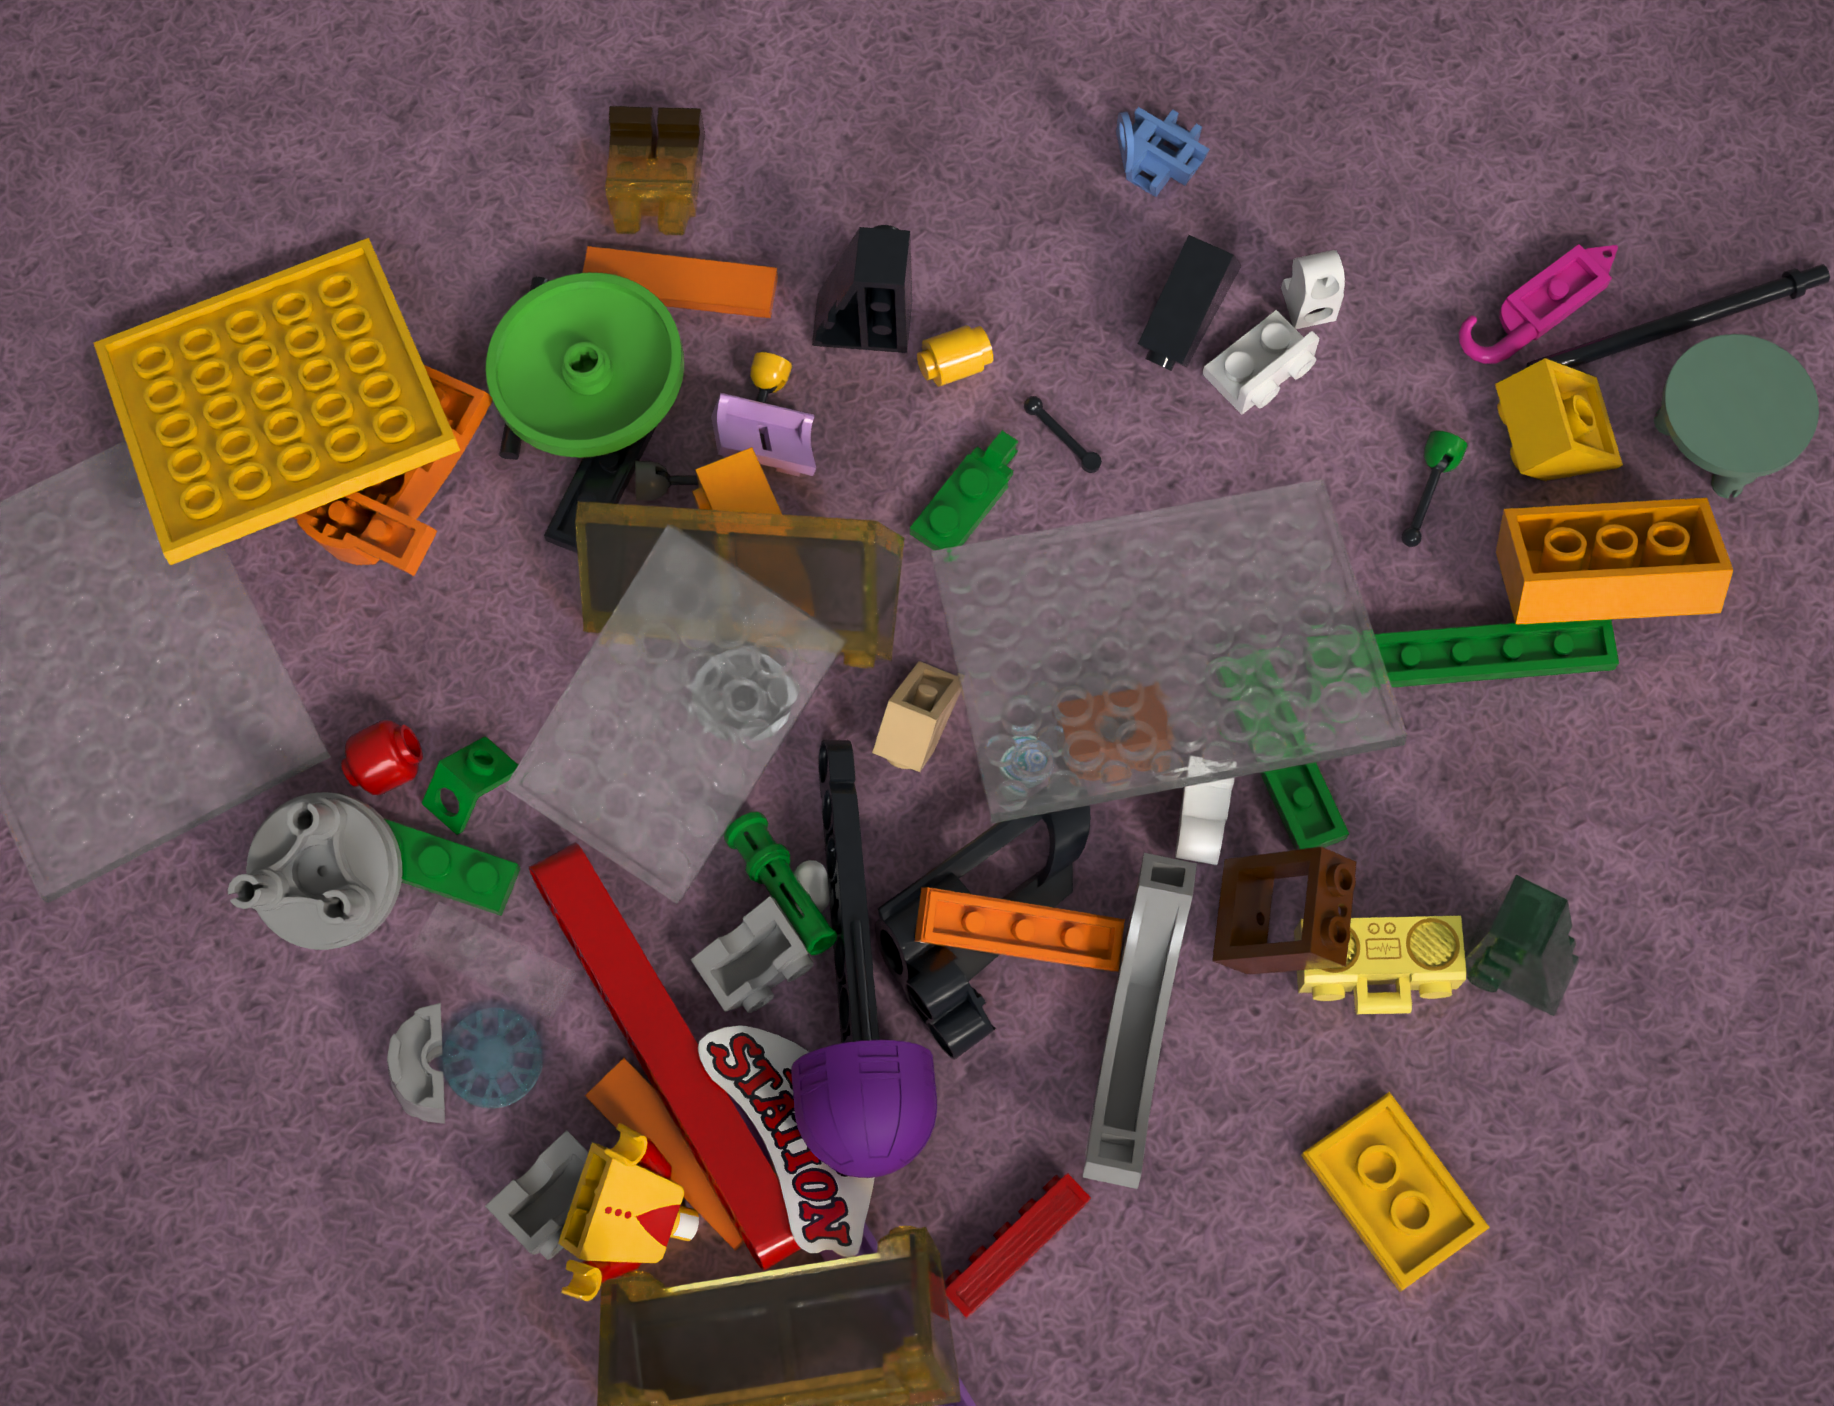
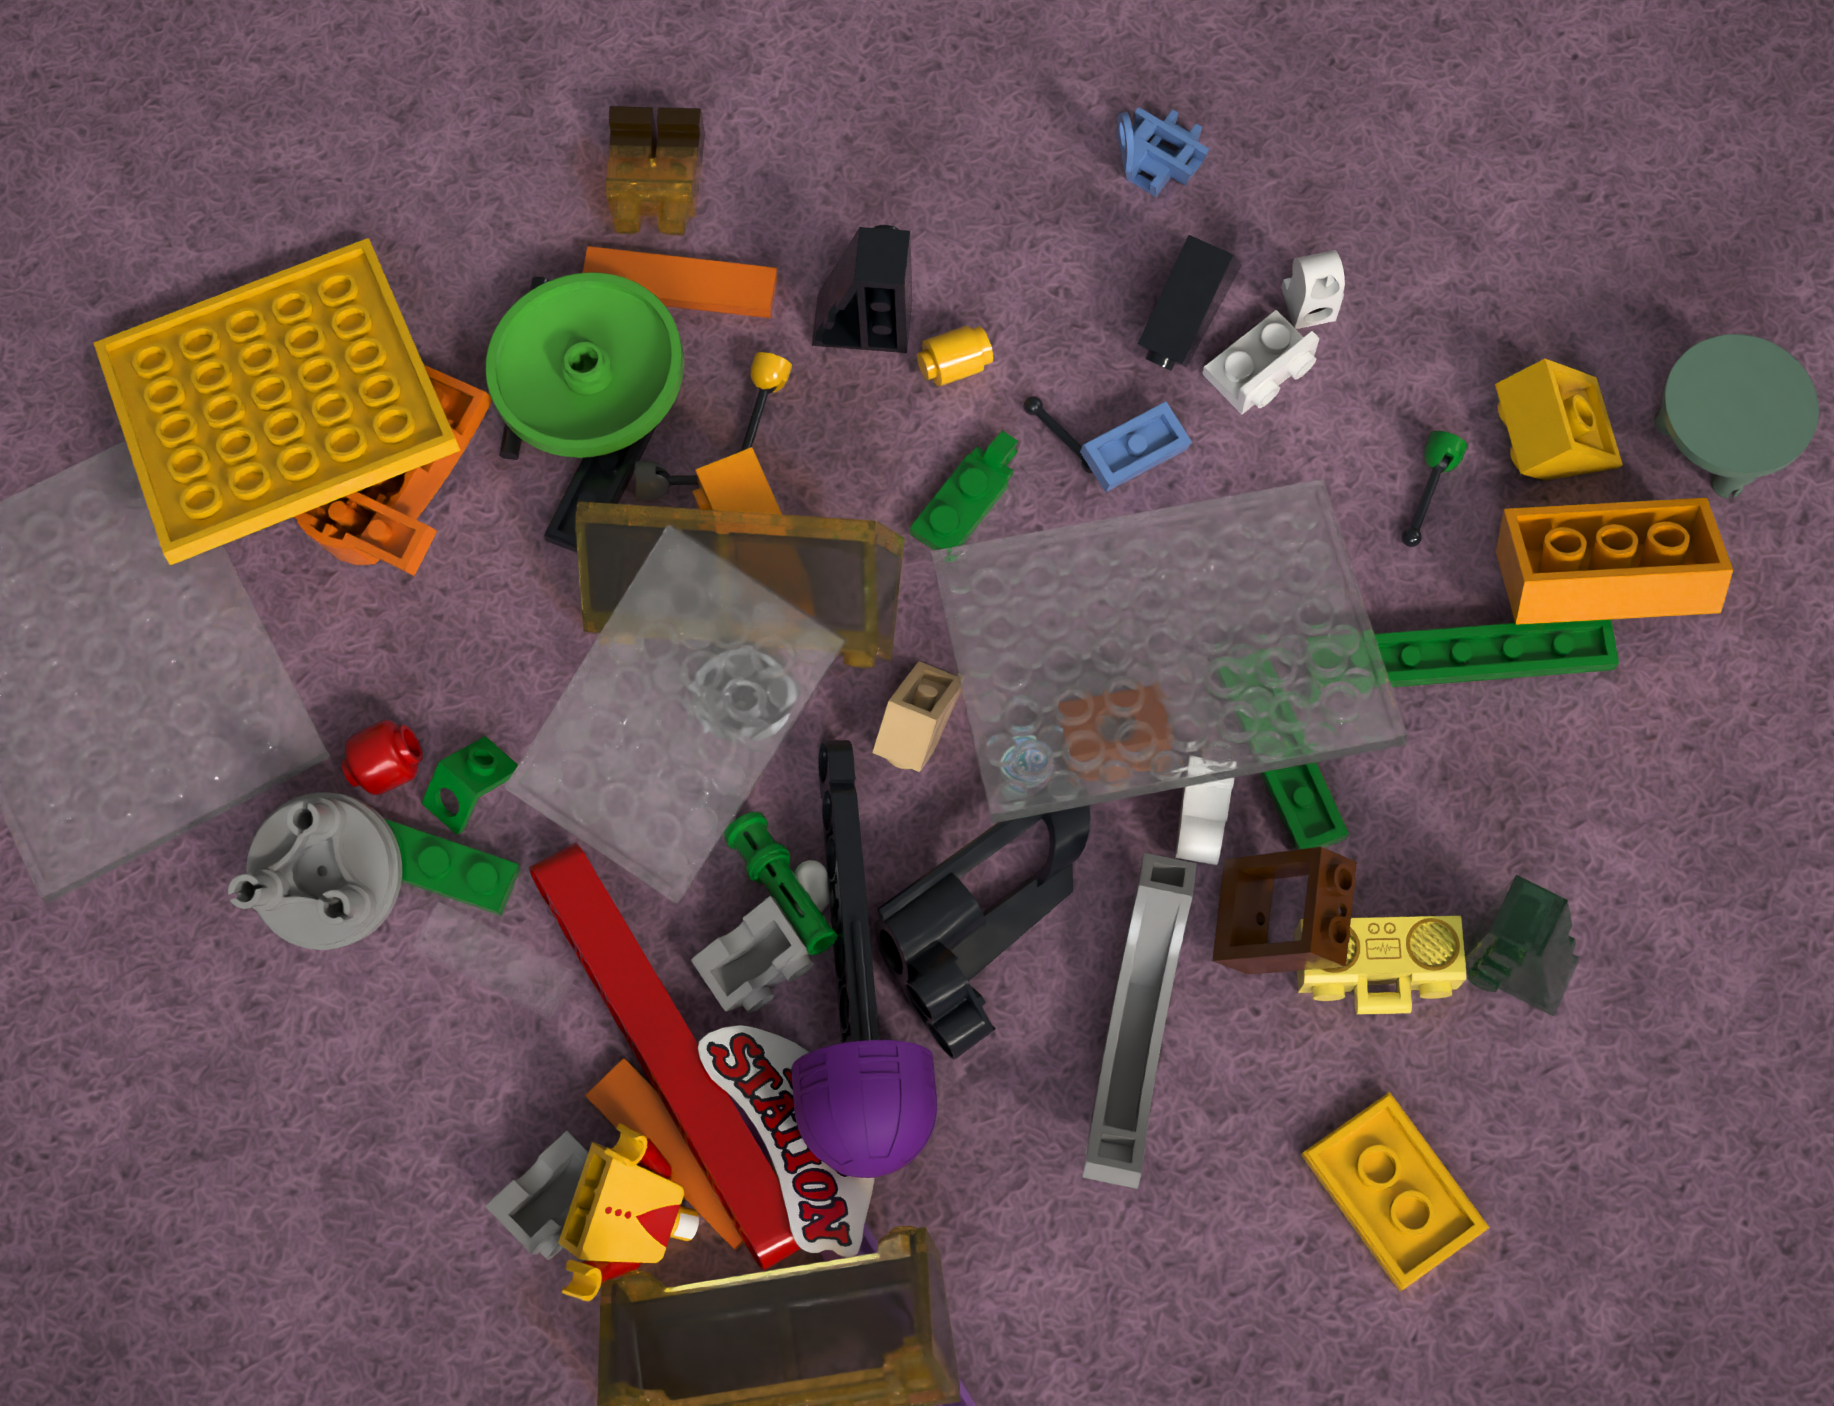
(408, 1059): light grey cylinder -> none
(492, 1057): clear light blue wheel -> none
(786, 433): lavender piece -> none
(1015, 1244): red piece -> none
(1019, 929): orange tile -> none
(1135, 446): none -> medium blue plate
(1544, 302): dark pink plate -> none
(1792, 283): black bar -> none

